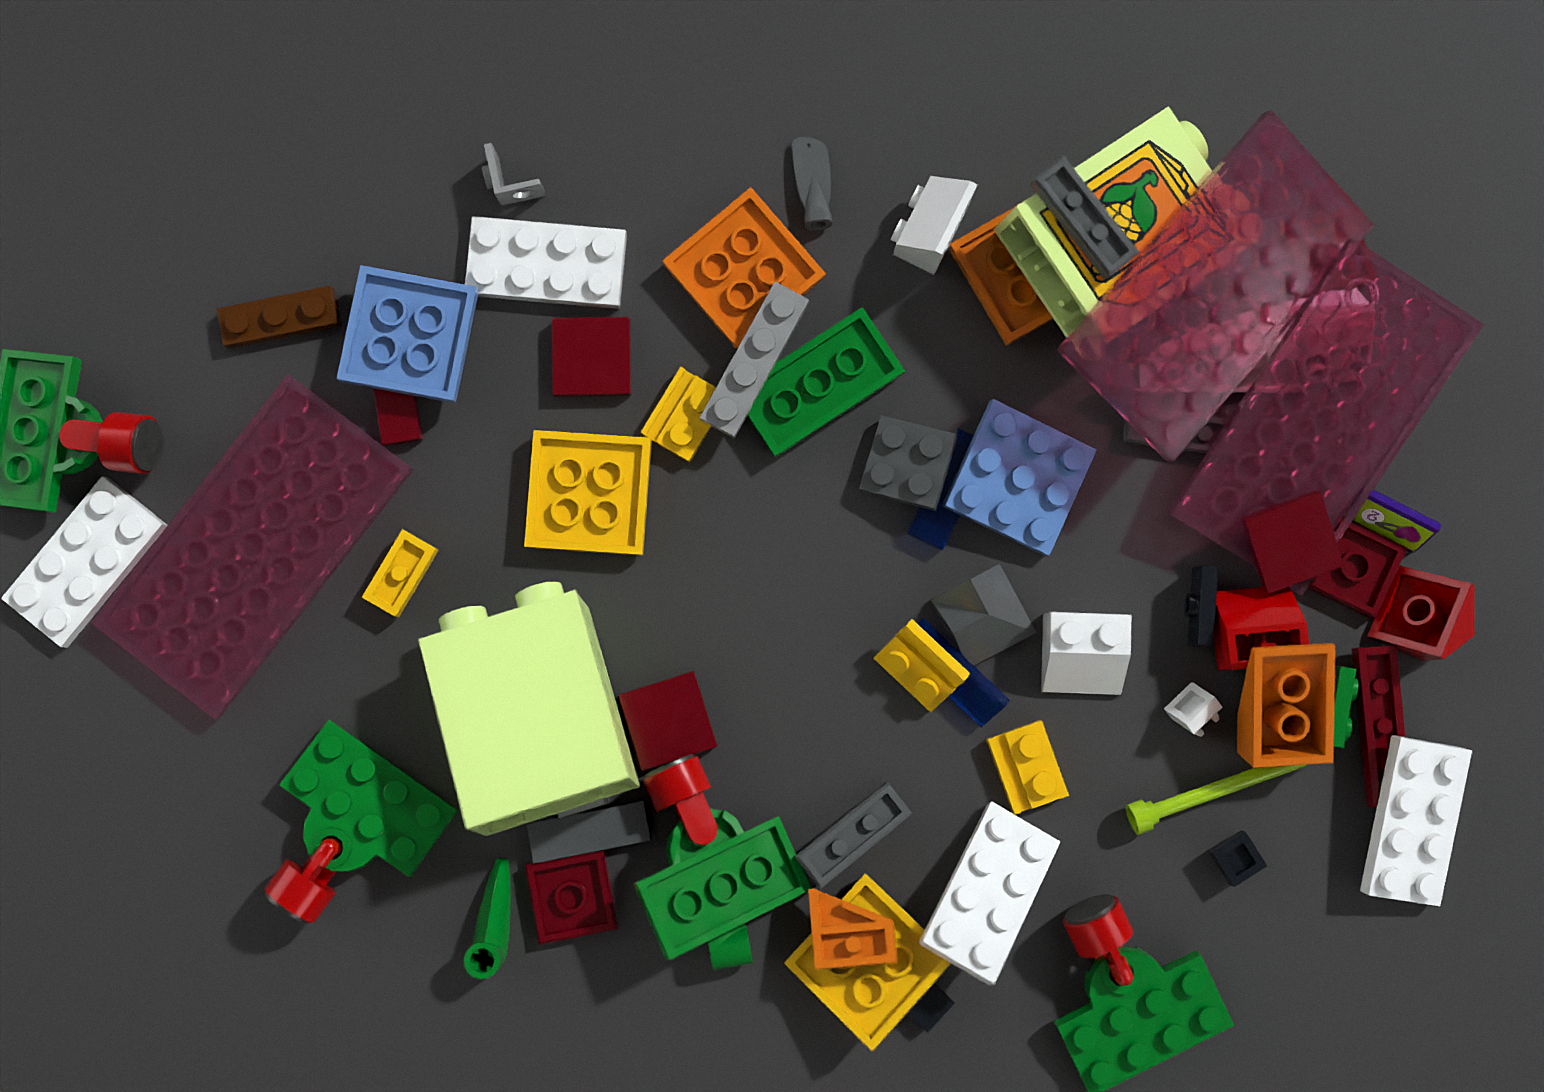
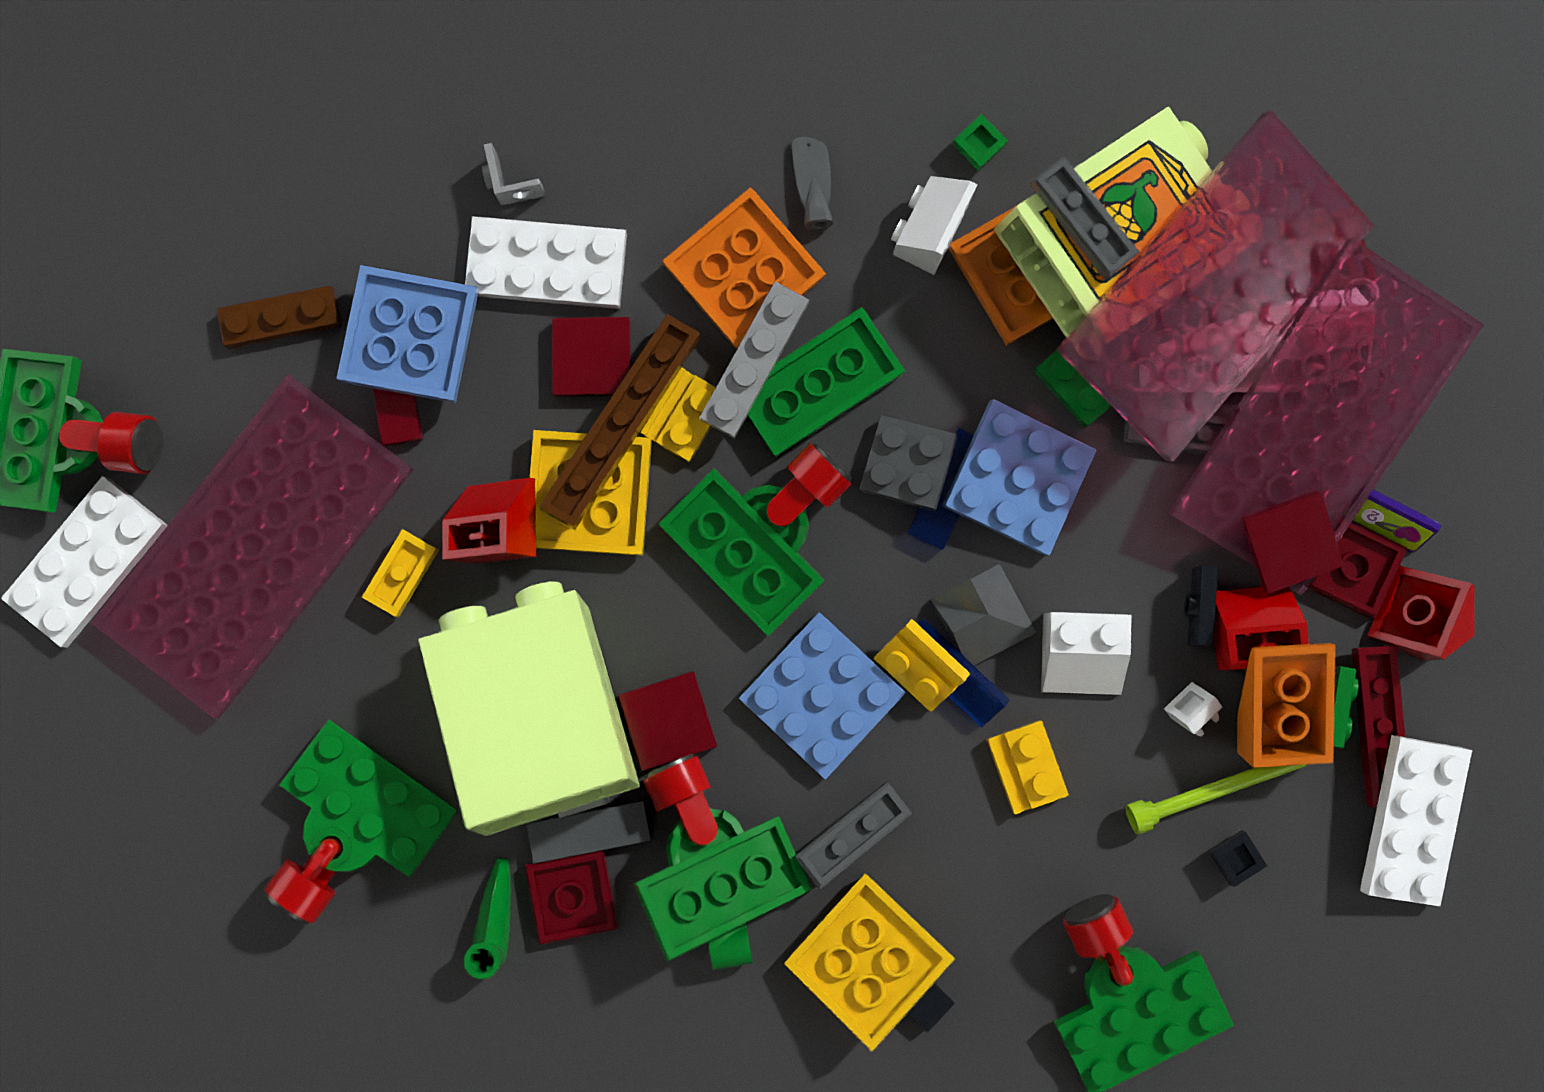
(492, 523): none -> red slope
(620, 422): none -> reddish brown plate
(755, 537): none -> green plate
(822, 695): none -> medium blue plate
(849, 934): orange wing -> none
(980, 142): none -> green plate
(989, 893): white plate -> none
(1072, 389): none -> green plate

